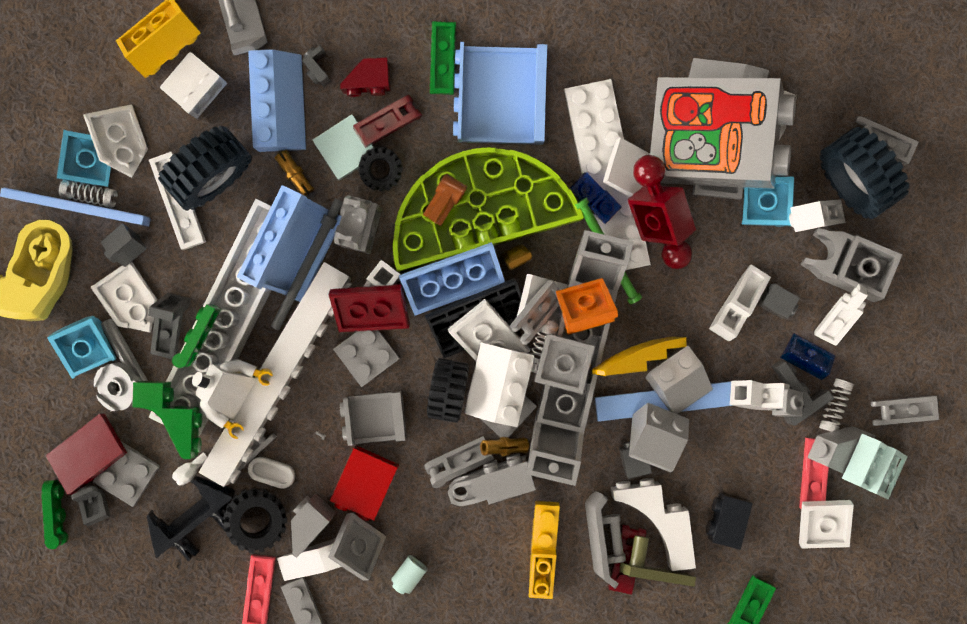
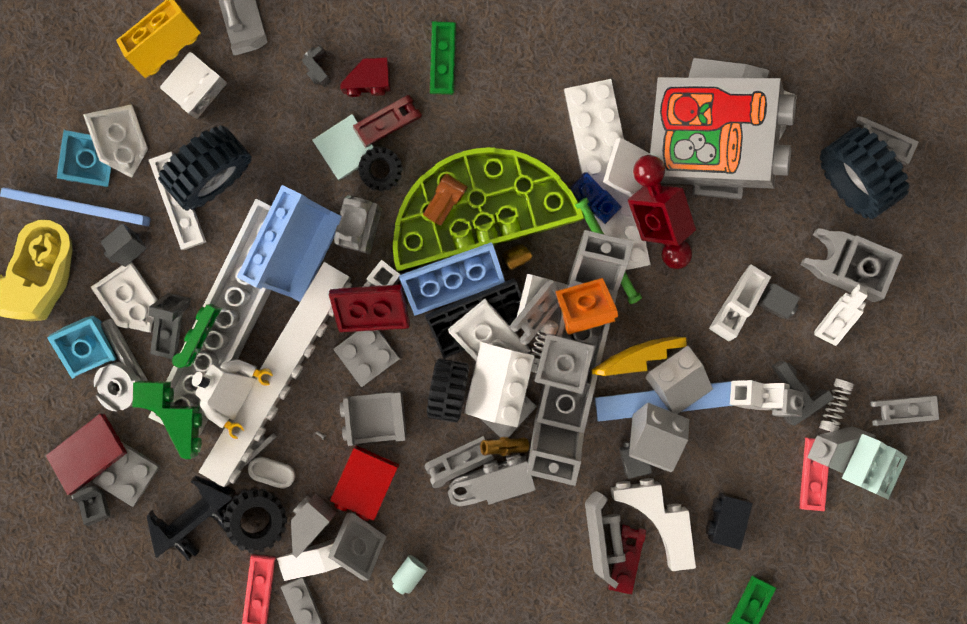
(53, 514): green plate -> none
(106, 196): white piece -> none
(187, 471): white rock -> none
(277, 100): light blue slope -> none
(294, 173): pearl gold pin -> none
(328, 222): dark grey bar -> none
(500, 94): light blue panel -> none
(543, 549): yellow slope -> none
(637, 569): olive piece -> none
(769, 205): medium azure slope -> none
(808, 357): clear blue slope -> none
(817, 215): white slope -> none
(826, 524): white plate -> none

